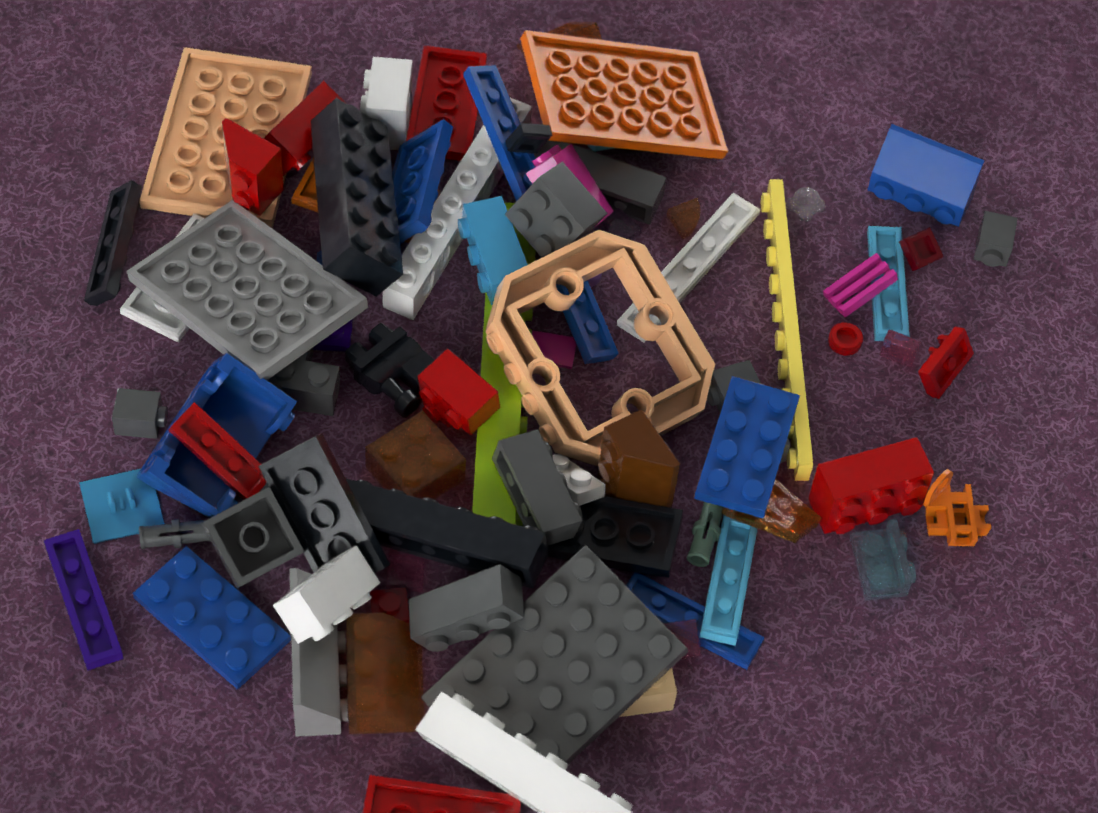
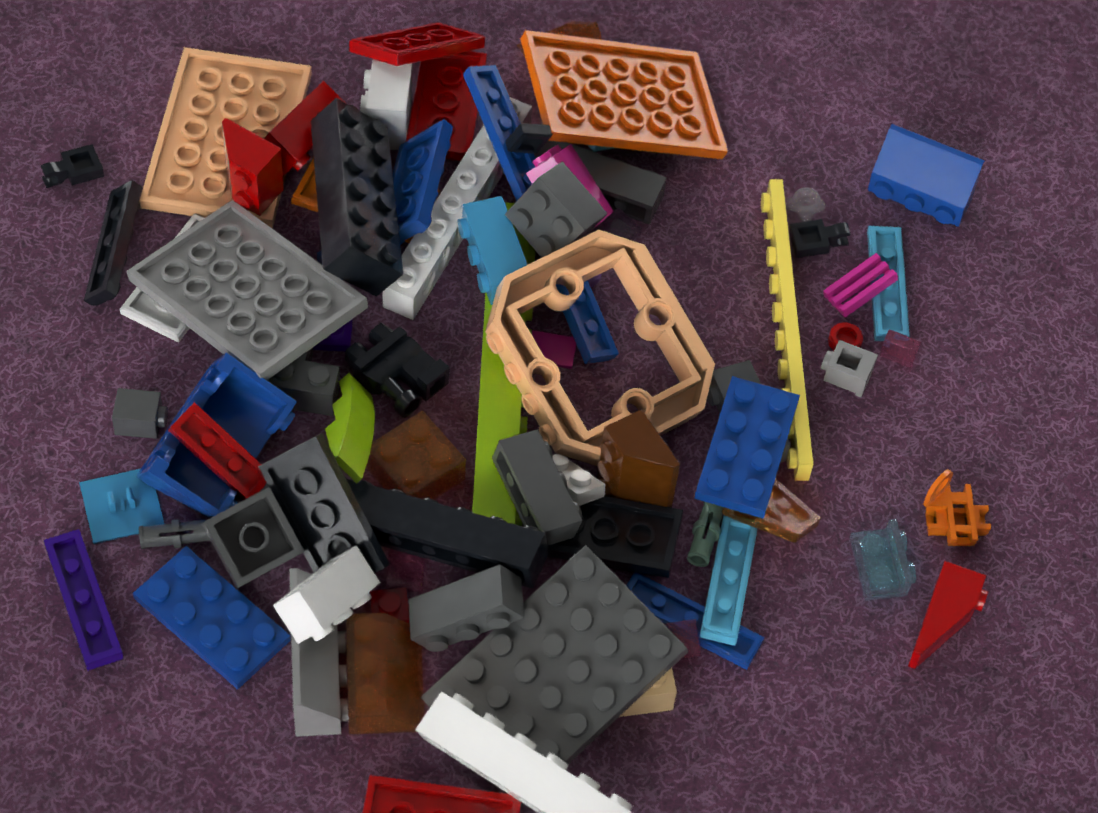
(76, 164): none -> black plate
(353, 430): none -> lime slope
(416, 44): none -> red tile
(456, 394): red brick -> none
(685, 217): clear orange tile -> none
(700, 253): white tile -> none
(814, 239): none -> black plate
(849, 367): none -> light grey brick
(871, 486): red brick -> none
(921, 249): dark red tile -> none
(945, 361): red plate -> none
(950, 608): none -> red slope
(995, 239): dark grey brick -> none

